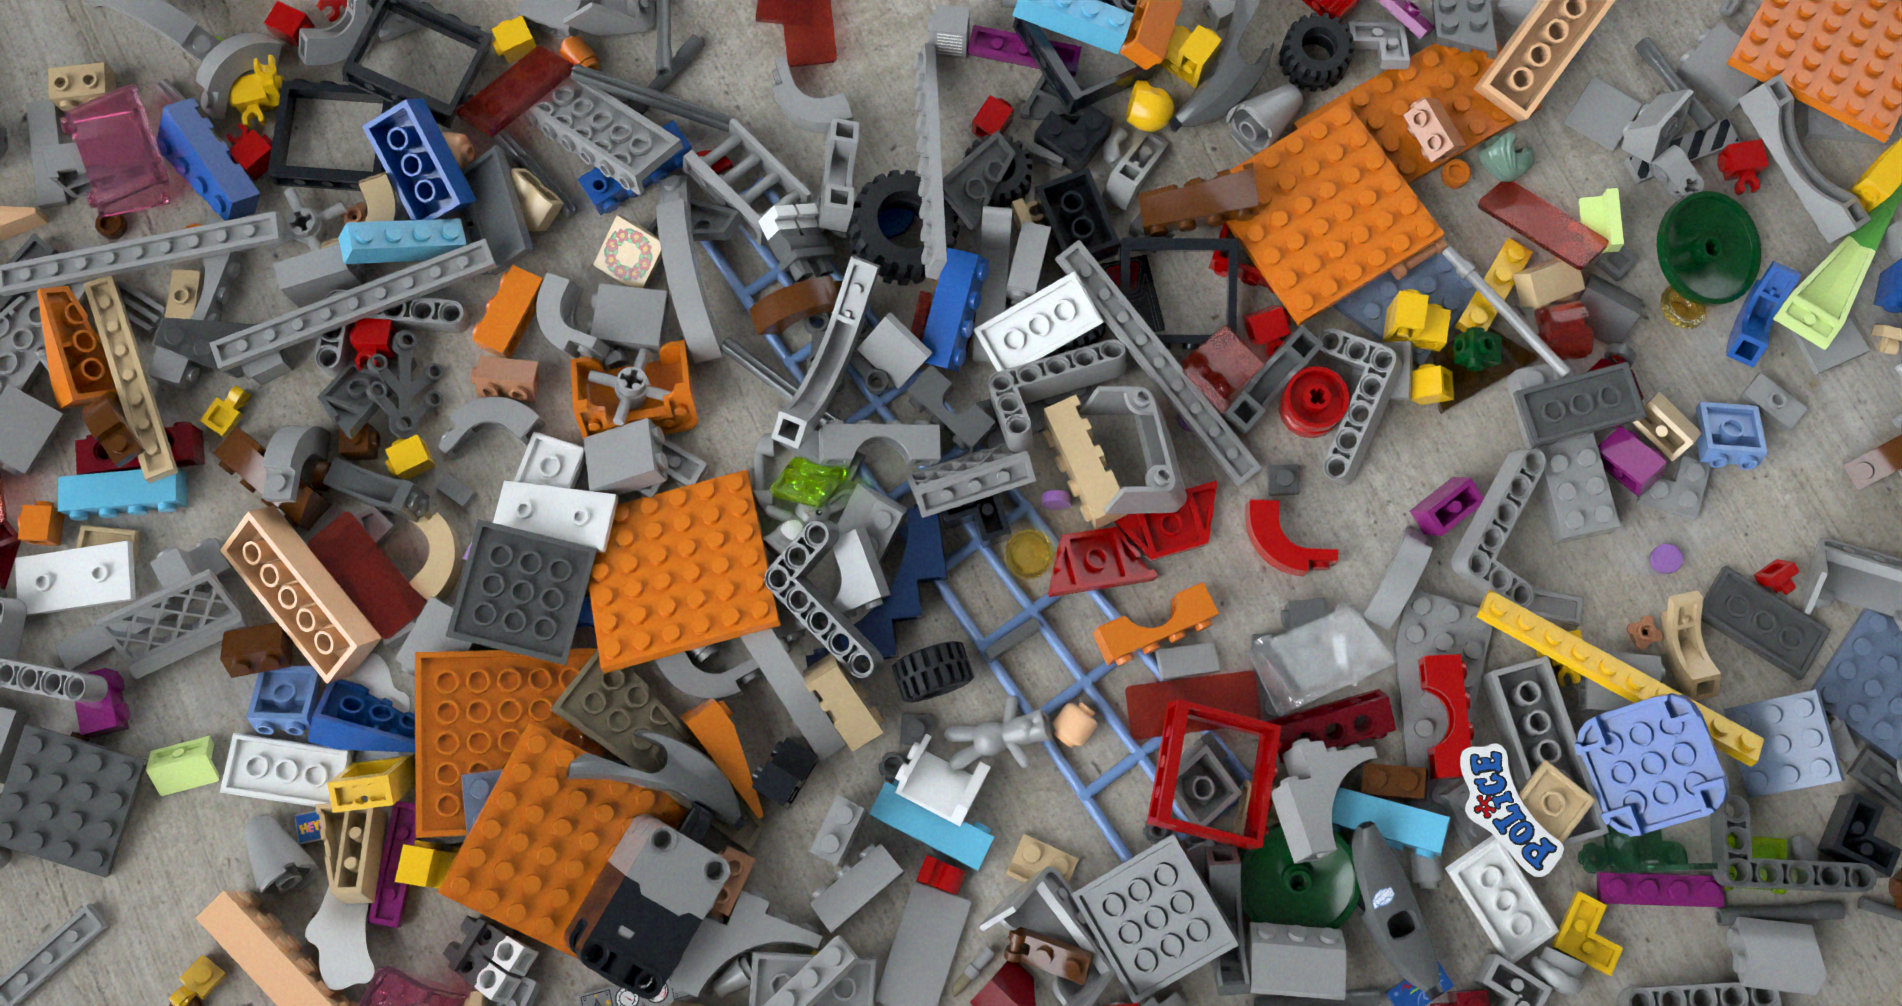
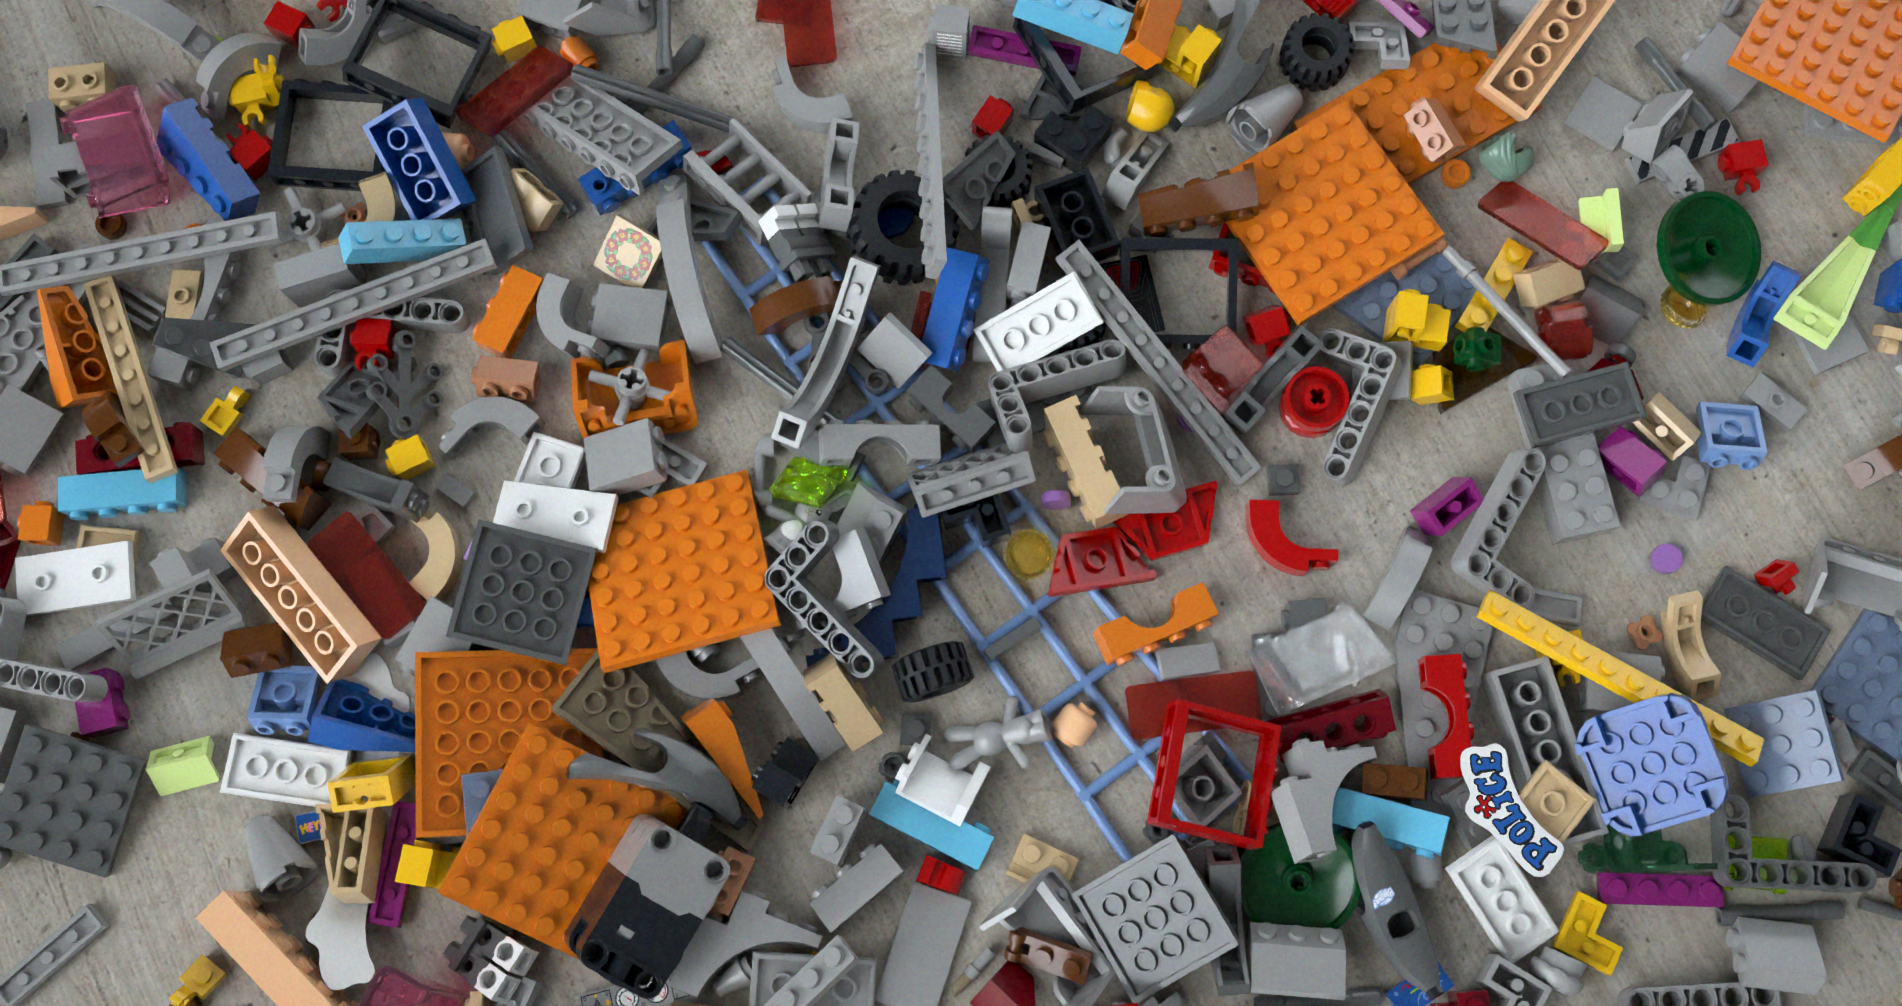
(1772, 114): light grey arch -> none

